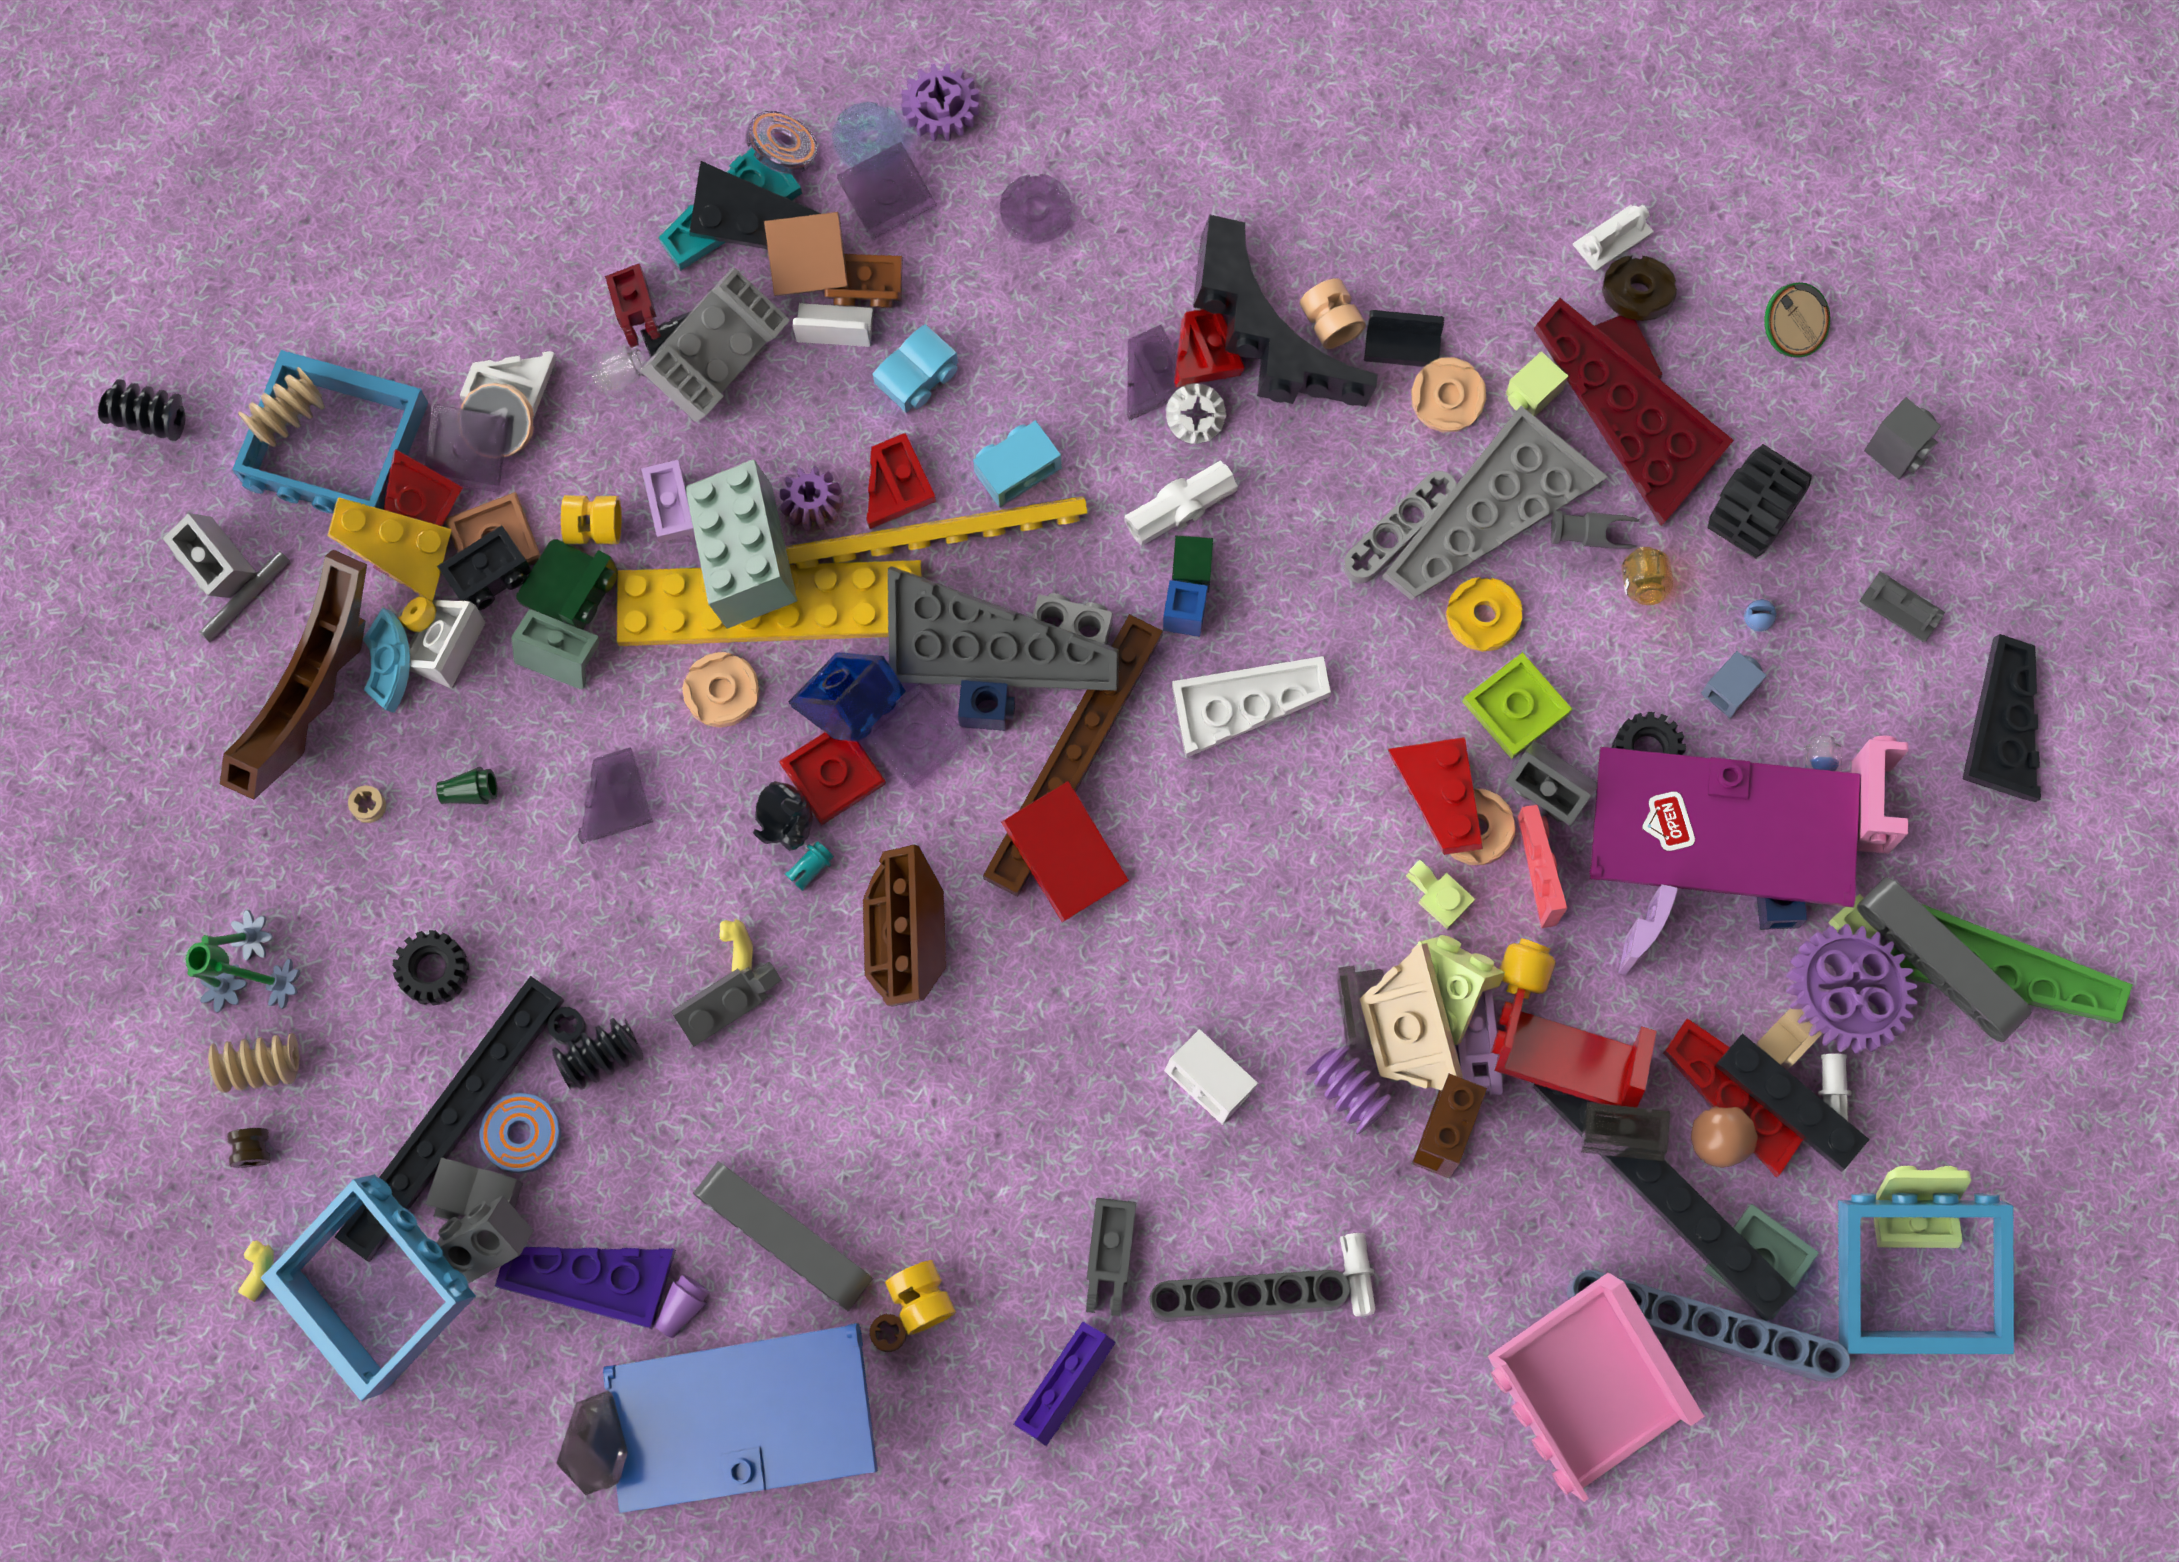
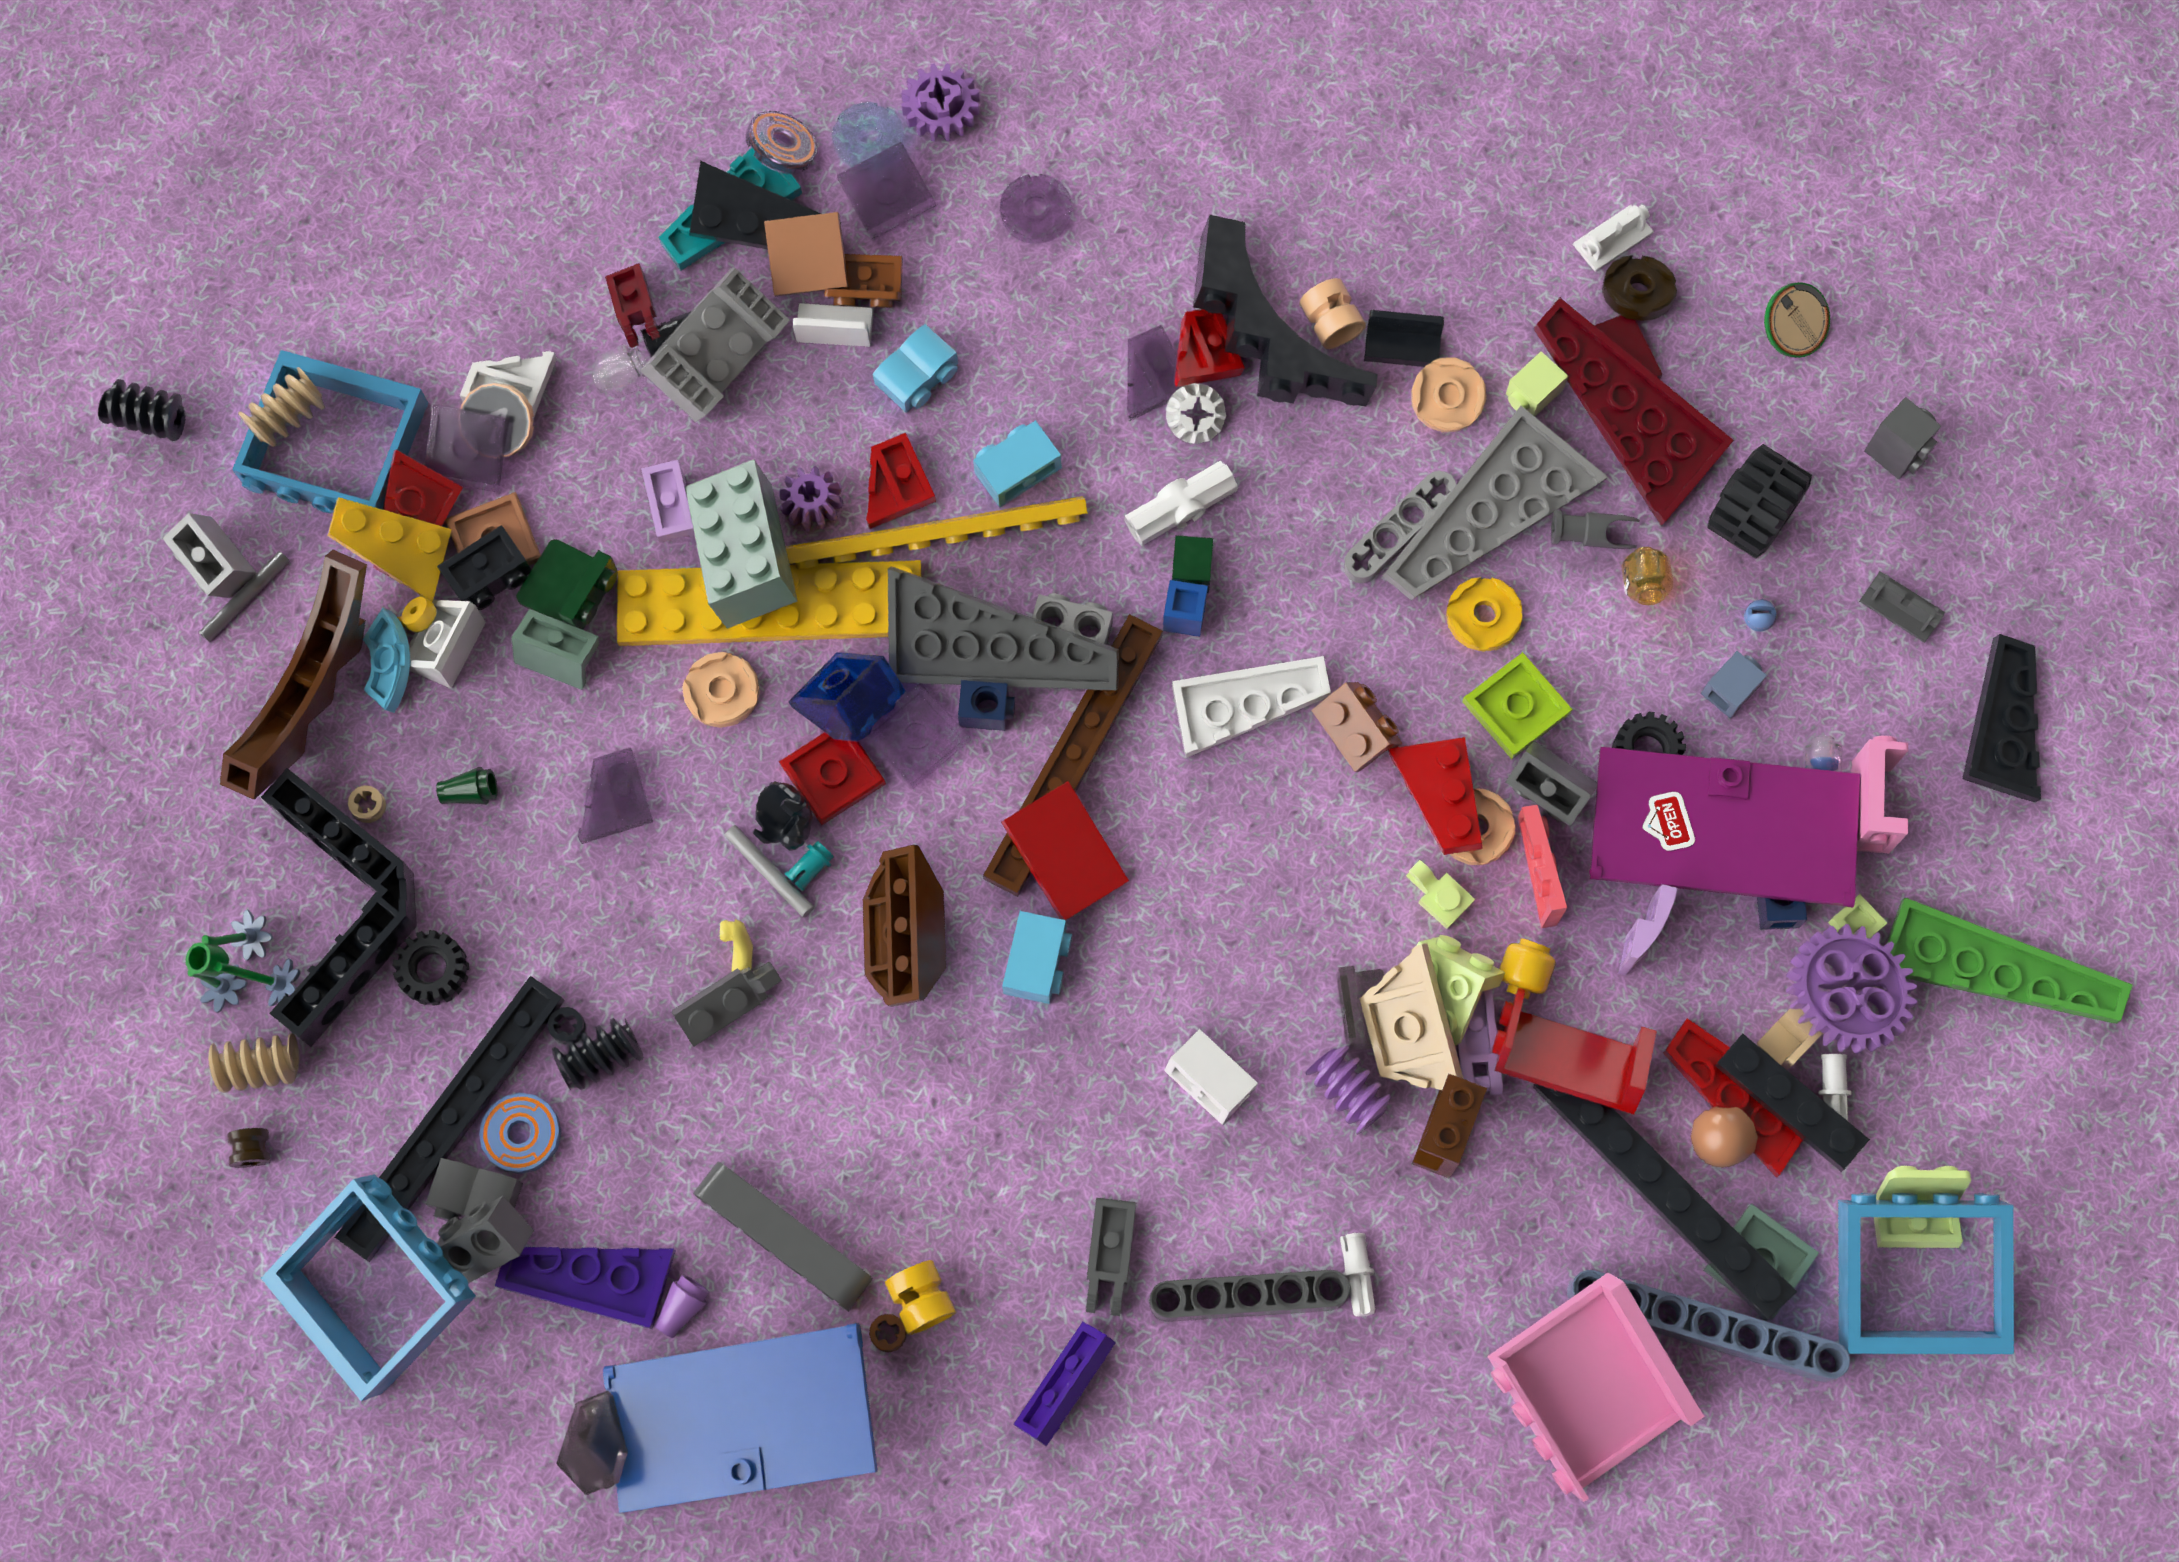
(263, 1259): light yellow arm -> none
(373, 937): none -> black brick
(604, 519): yellow wheel -> none
(769, 871): none -> light grey bar
(1036, 957): none -> medium azure brick
(1357, 724): none -> bracket
(1625, 1131): clear smoke brick -> none
(1944, 959): dark grey beam -> none

